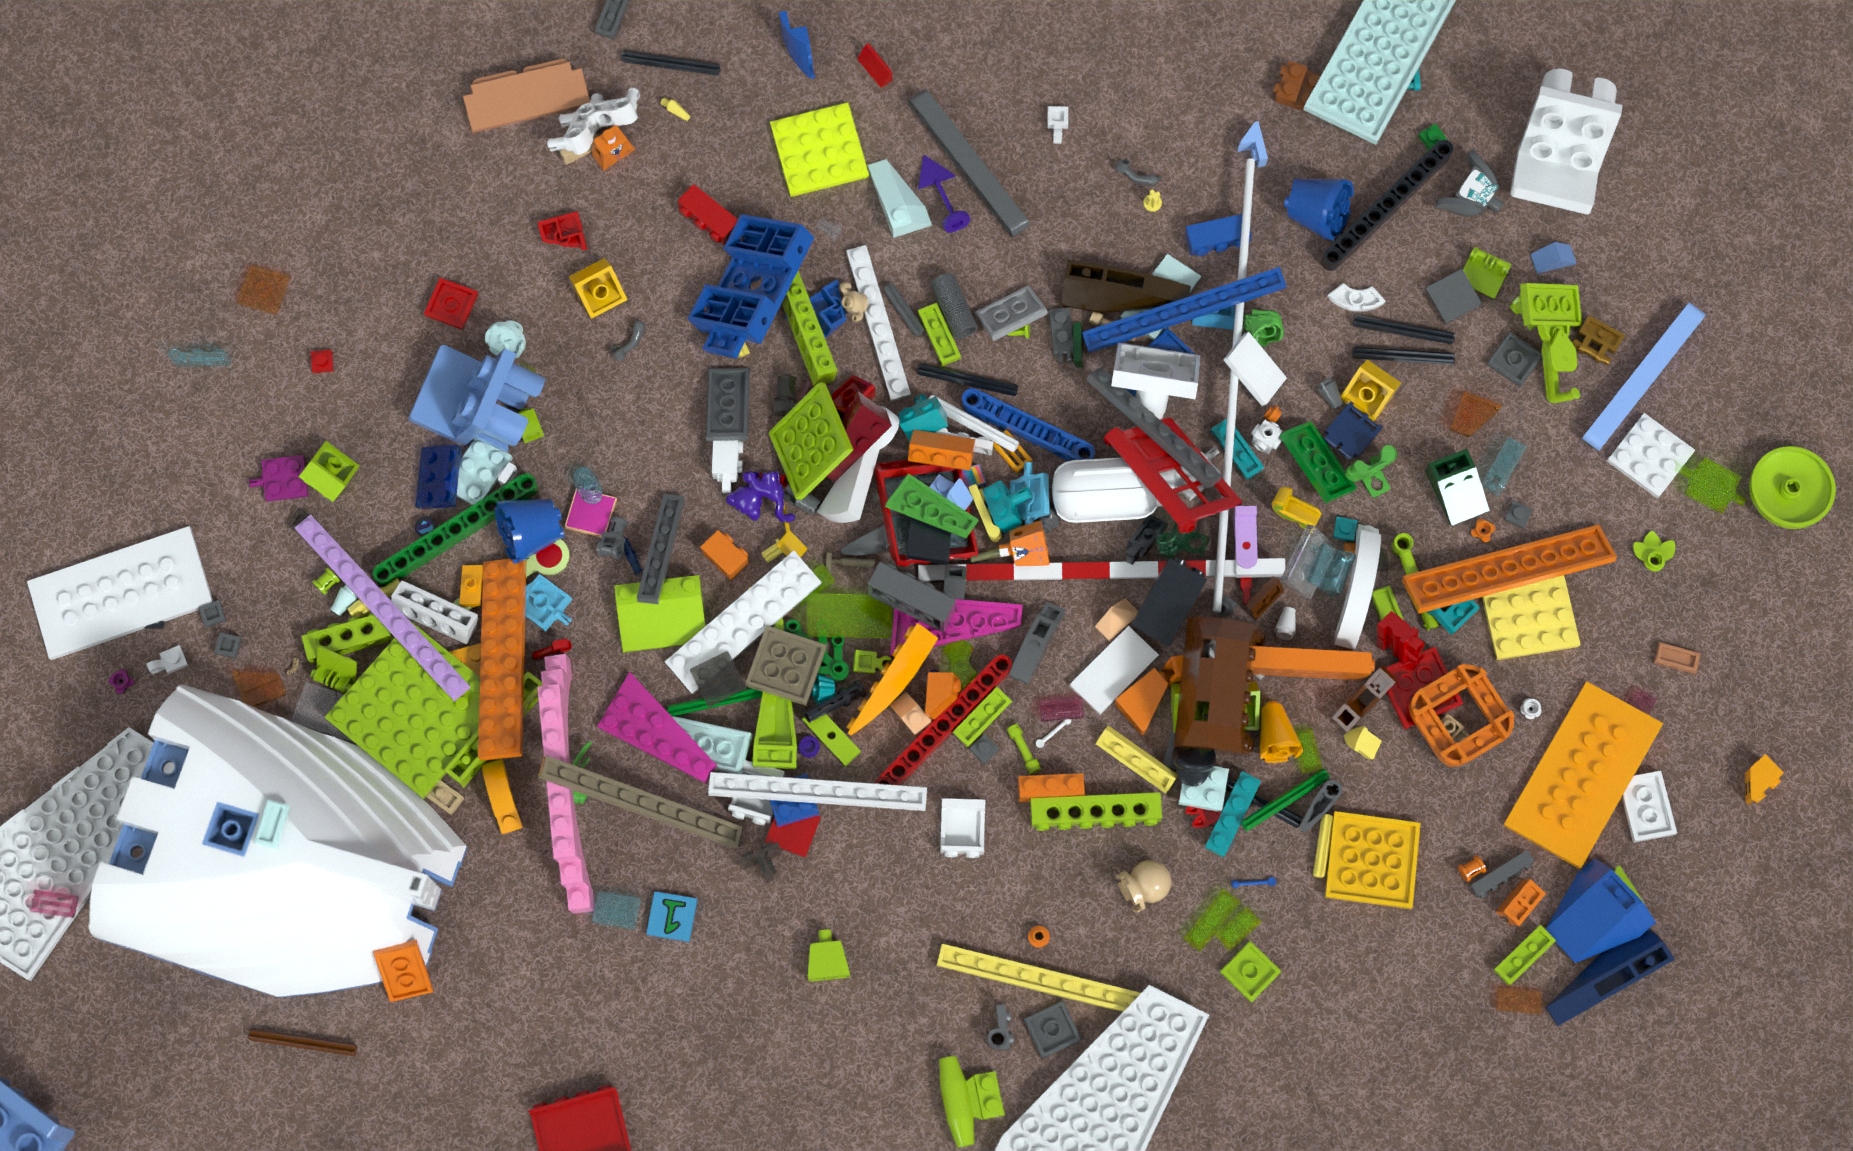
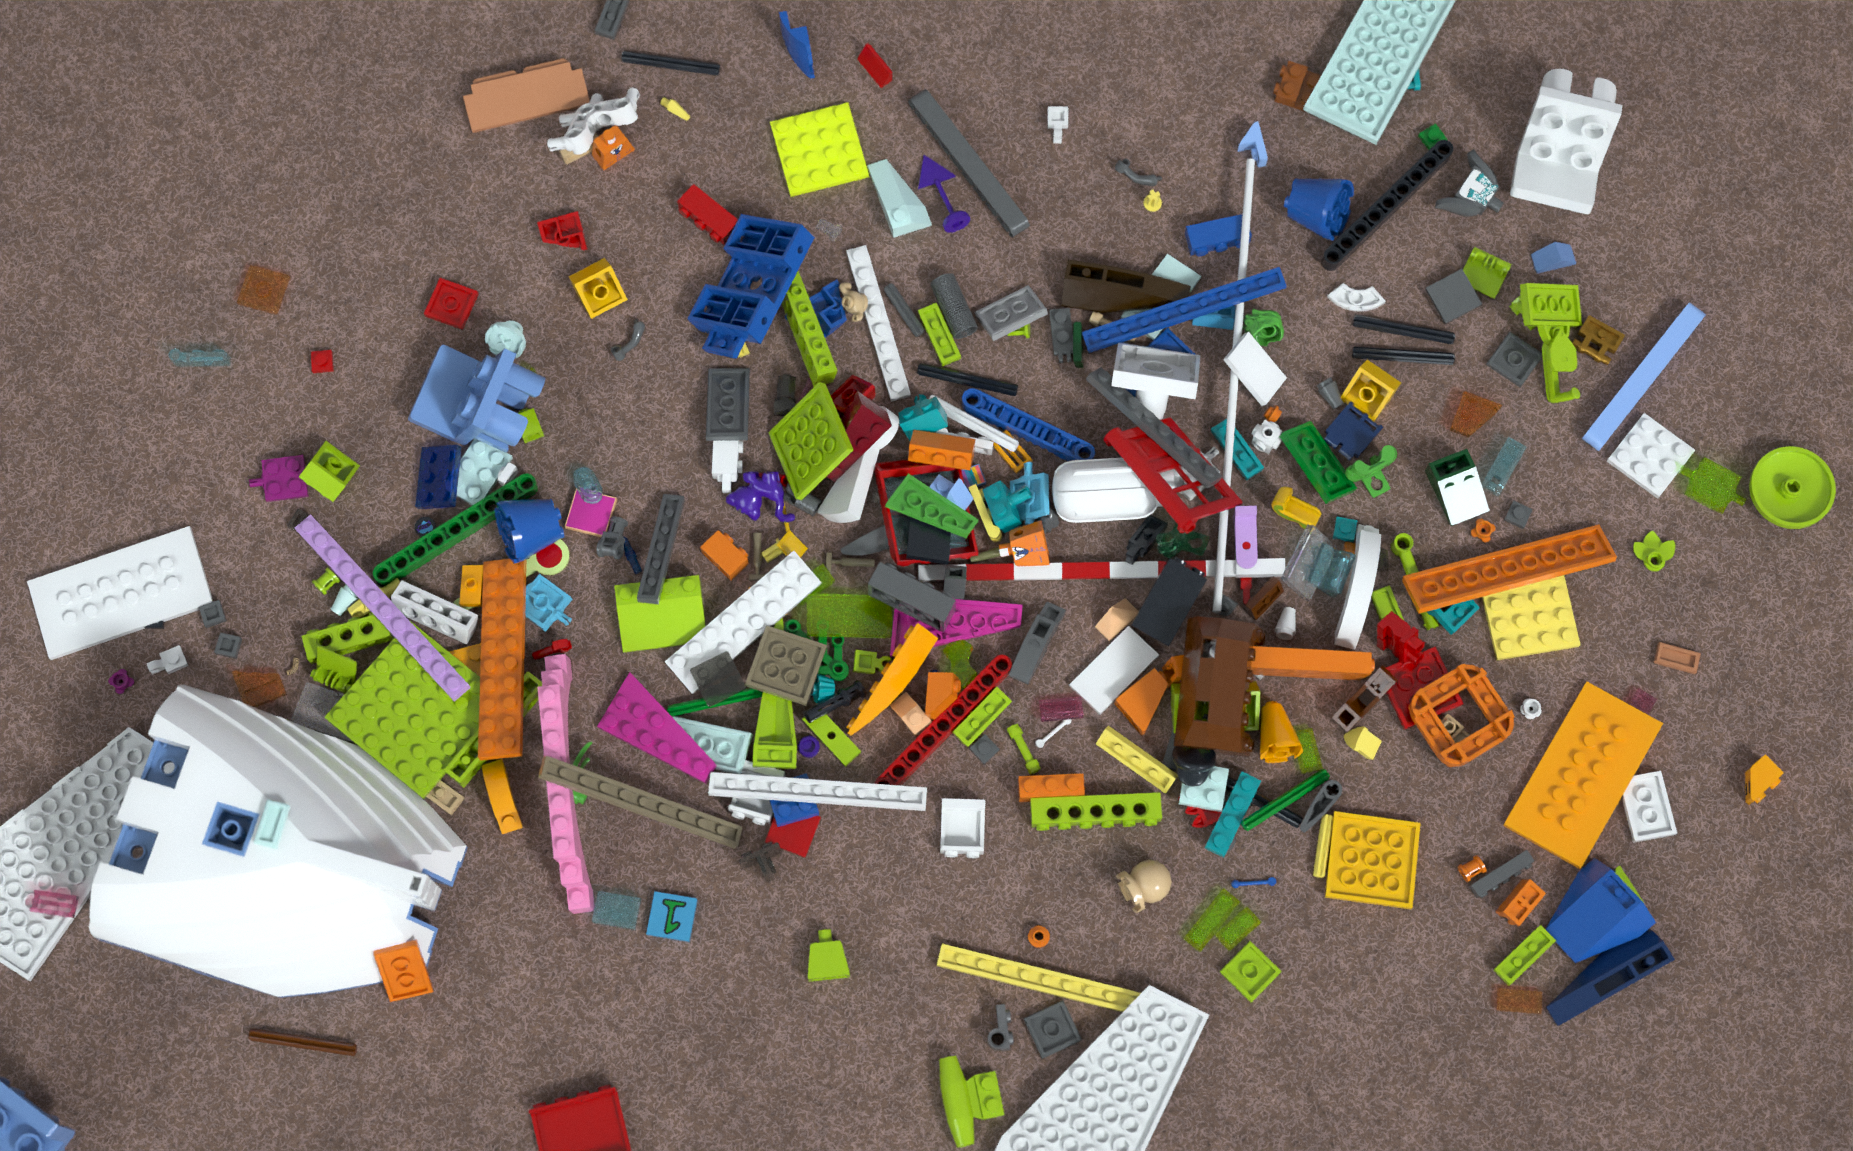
(757, 557): none -> dark tan piece

